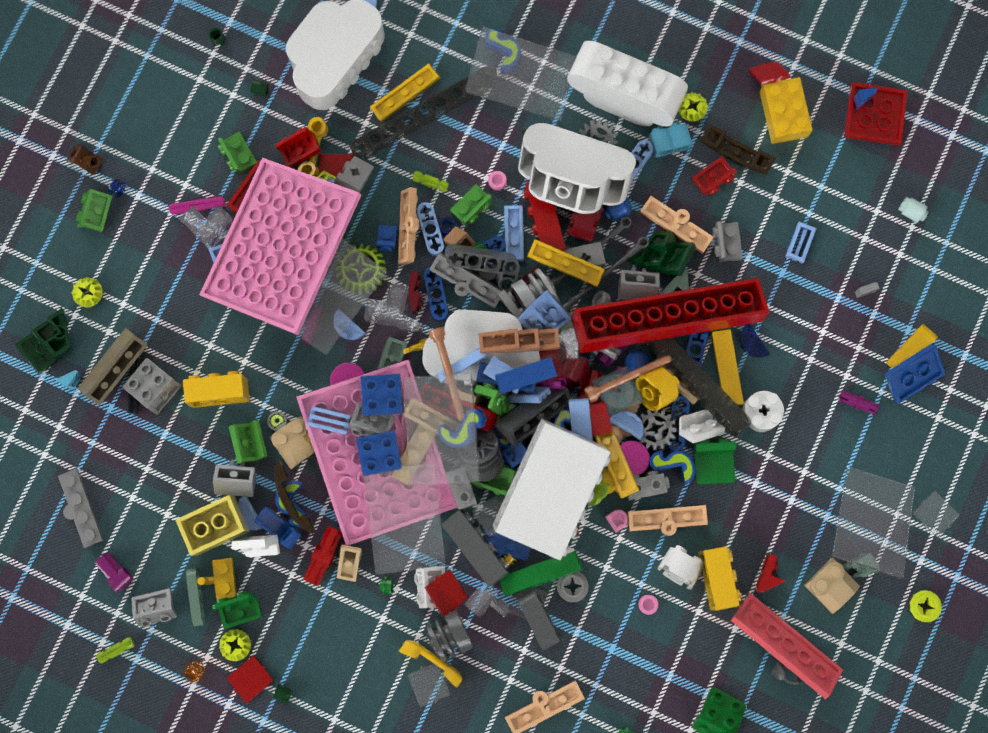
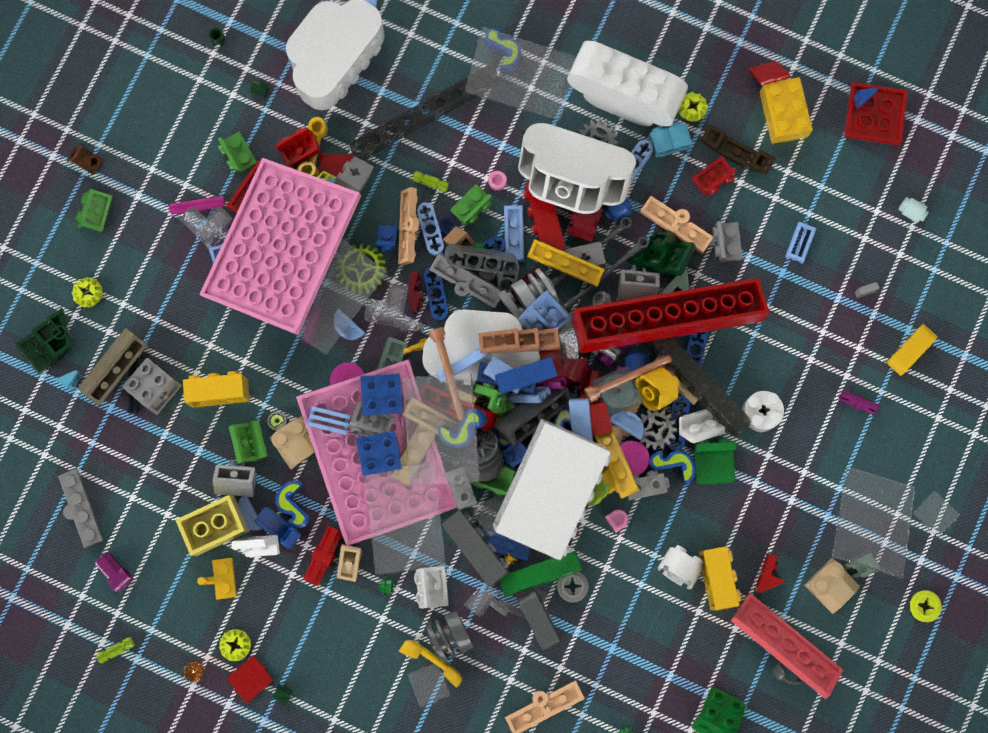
(116, 188): clear blue bush -> none
(153, 608): light grey bracket -> none
(195, 597): sand green beam -> none
(239, 609): green bracket -> none
(280, 478): dark brown slope -> none
(405, 93): yellow tile -> none
(446, 592): red piece -> none
(648, 604): bright pink tile -> none
(667, 519): light nougat hinge -> none
(727, 365): yellow tile -> none
(751, 343): clear blue tile -> none
(915, 373): blue tile -> none

